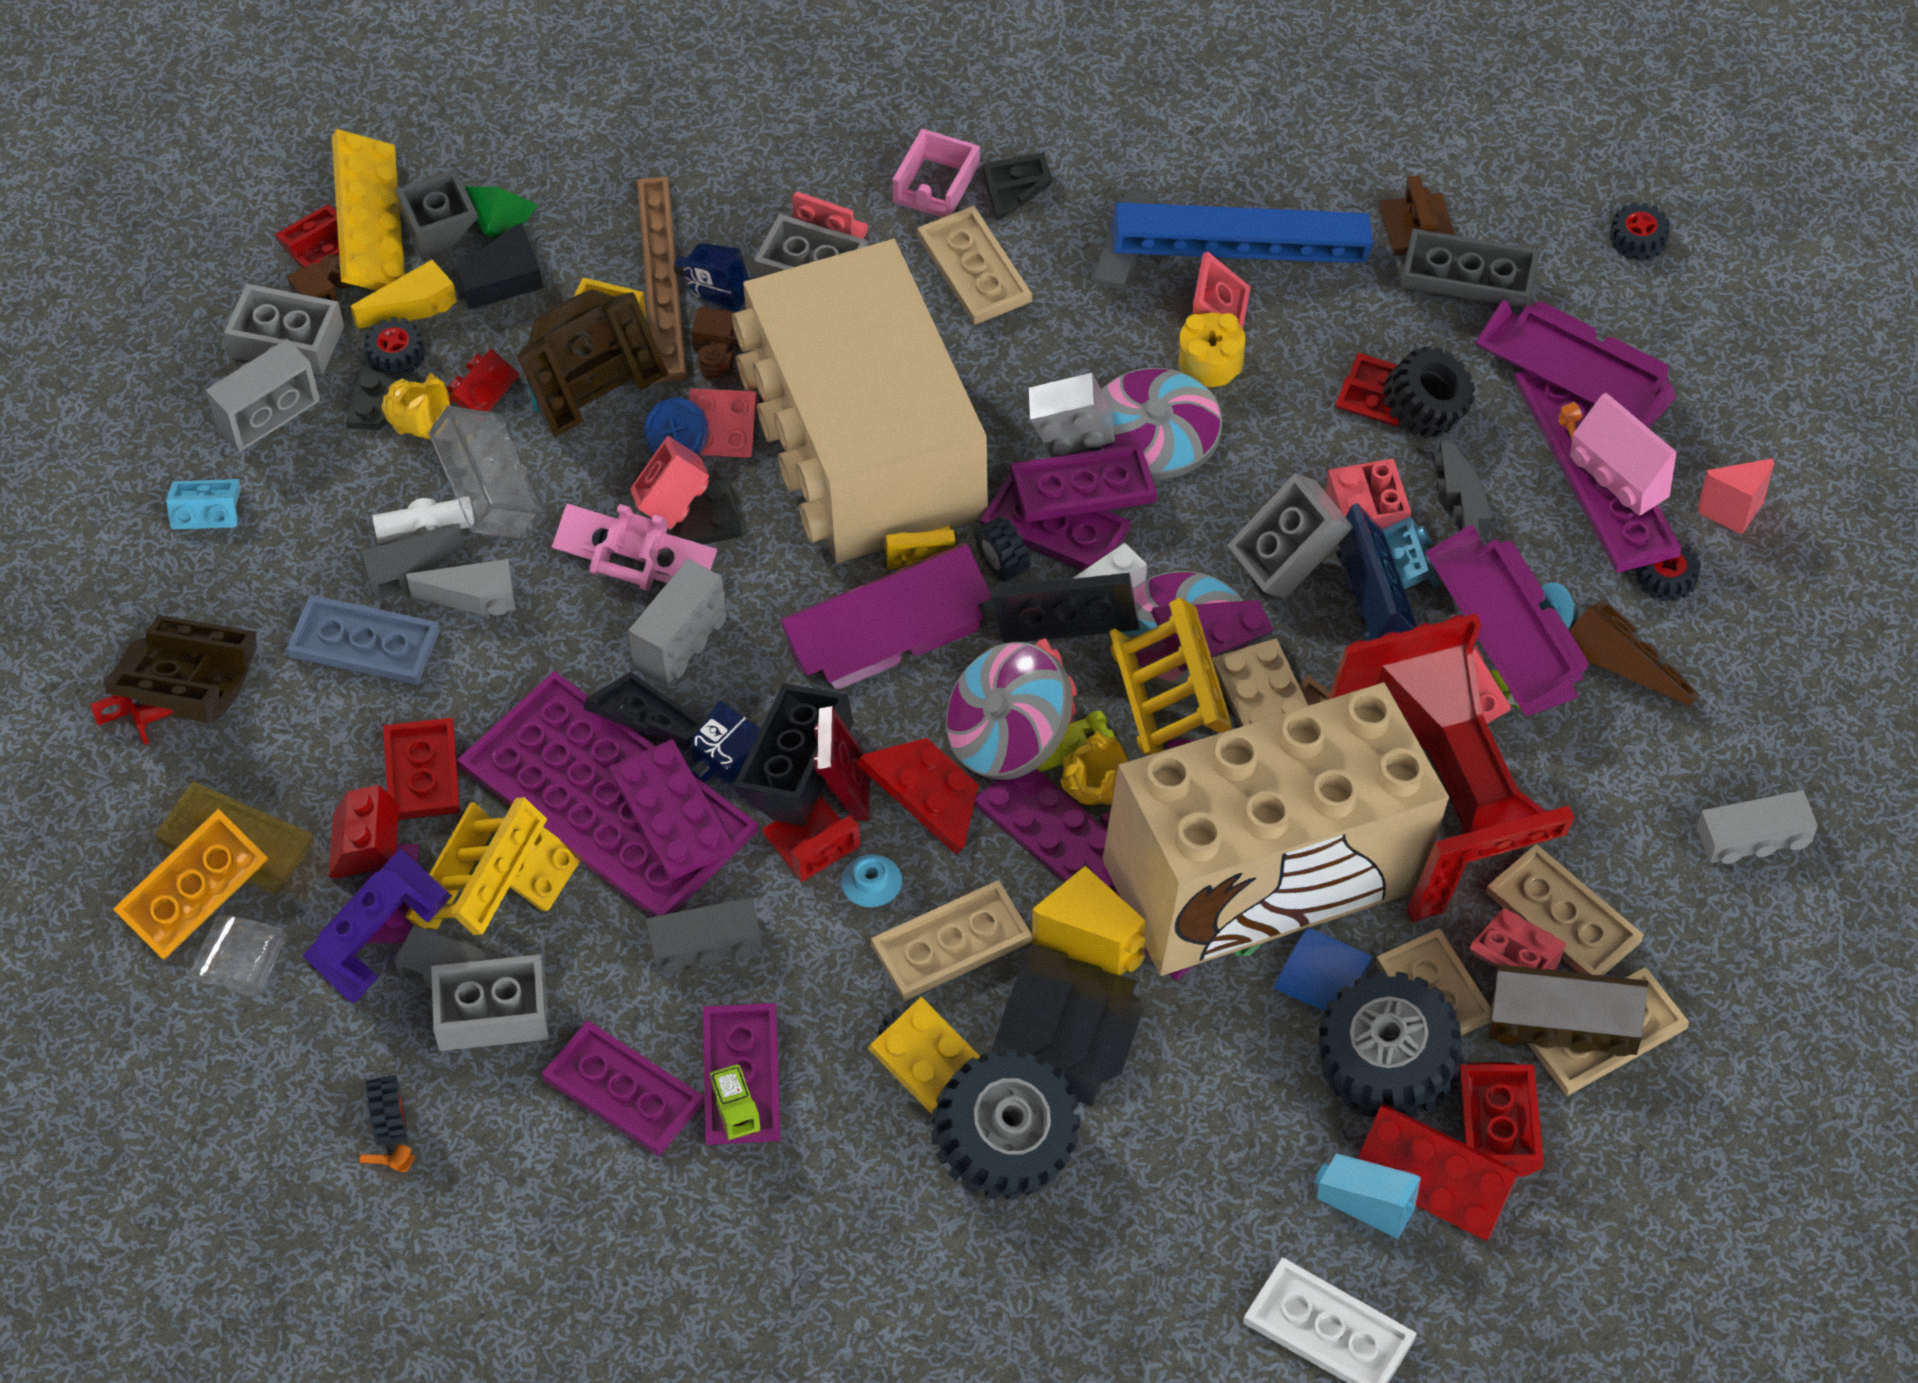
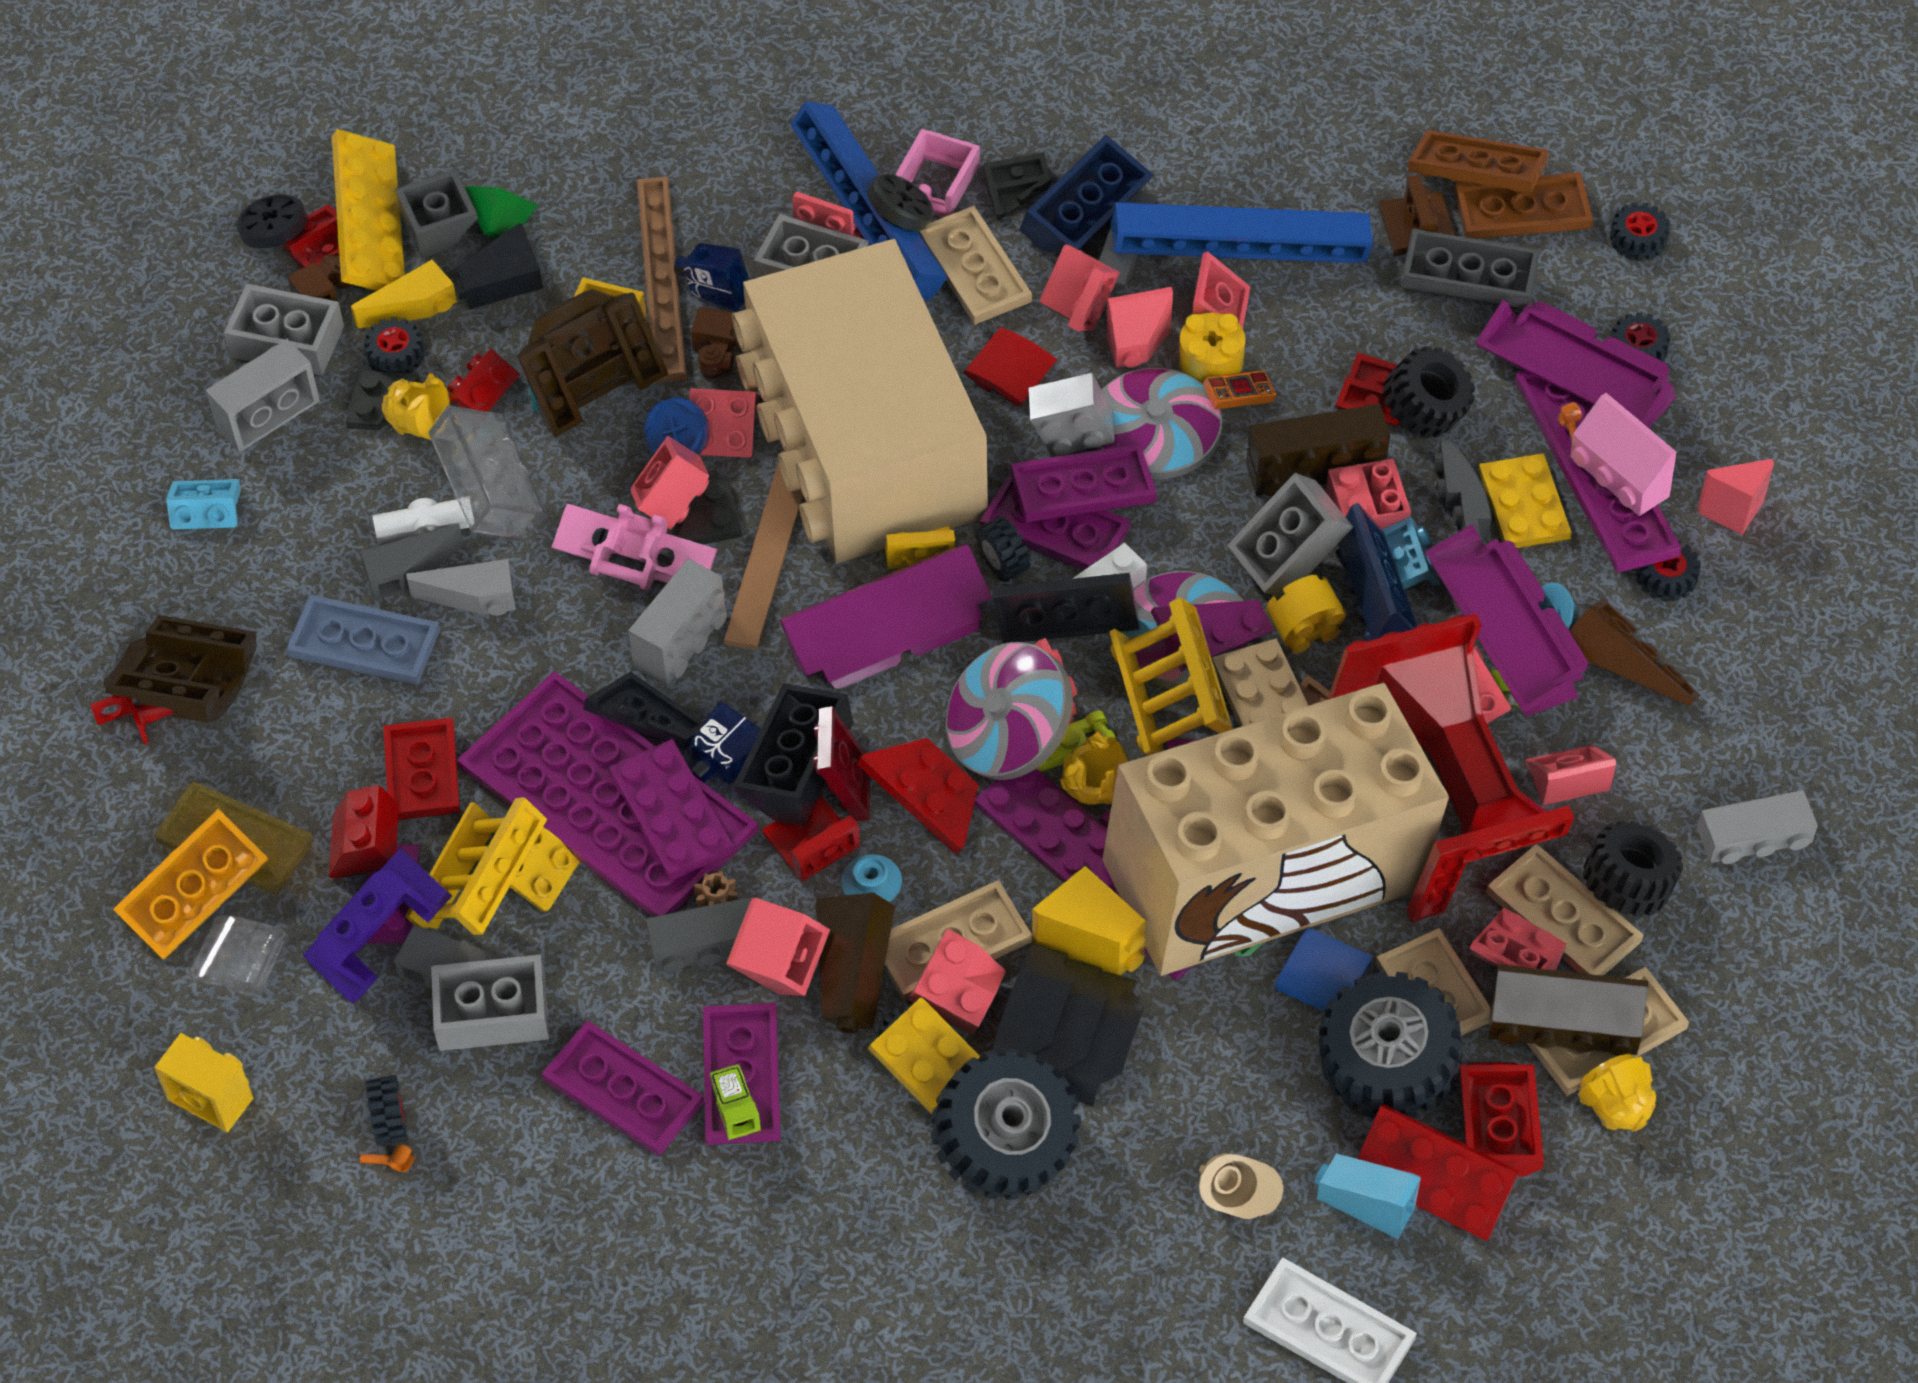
(204, 1081): none -> yellow brick
(272, 221): none -> black wheel
(714, 884): none -> medium nougat gear
(764, 565): none -> medium nougat tile
(778, 947): none -> coral slope
(849, 176): none -> blue brick
(853, 958): none -> dark brown slope
(900, 202): none -> pearl dark grey wheel
(959, 981): none -> coral slope
(1010, 366): none -> red slope
(1079, 288): none -> coral bracket
(1084, 197): none -> dark blue slope
(1138, 325): none -> coral slope
(1239, 389): none -> tile
(1240, 1186): none -> tan piece
(1306, 613): none -> yellow brick
(1314, 446): none -> dark brown piece
(1478, 161): none -> dark orange plate
(1525, 501): none -> yellow plate
(1552, 206): none -> dark orange plate
(1571, 773): none -> coral slope
(1620, 1092): none -> yellow helmet
(1632, 868): none -> black tyre
(1646, 331): none -> black wheel

